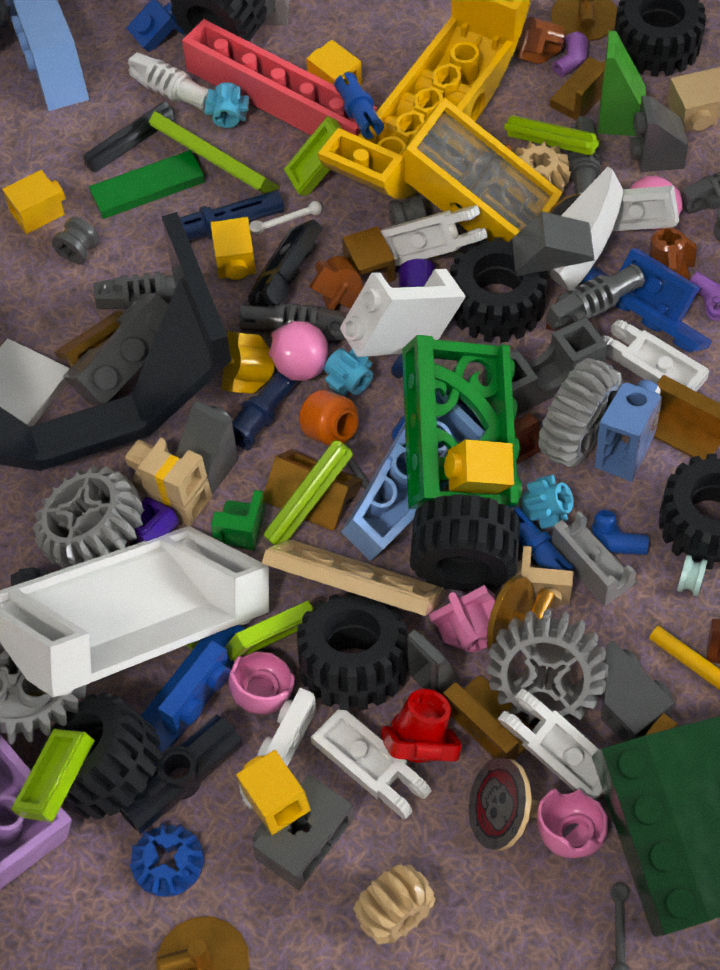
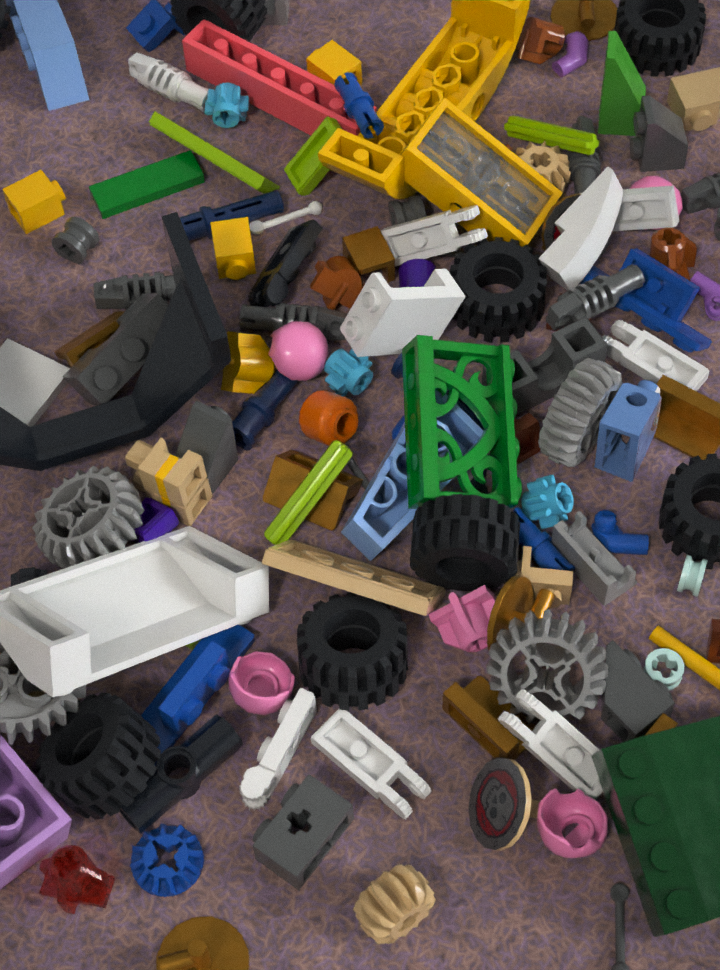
(52, 775): lime tile -> none
(75, 879): none -> clear red piece
(125, 138): black axle -> none
(240, 522): green panel -> none
(267, 632): lime tile -> none
(273, 791): yellow brick -> none
(421, 730): red piece -> none
(428, 665): dark grey slope -> none
(480, 467): yellow brick -> none
(552, 243): dark grey slope -> none
(581, 90): pearl gold panel -> none
(672, 661): none -> light aqua bush

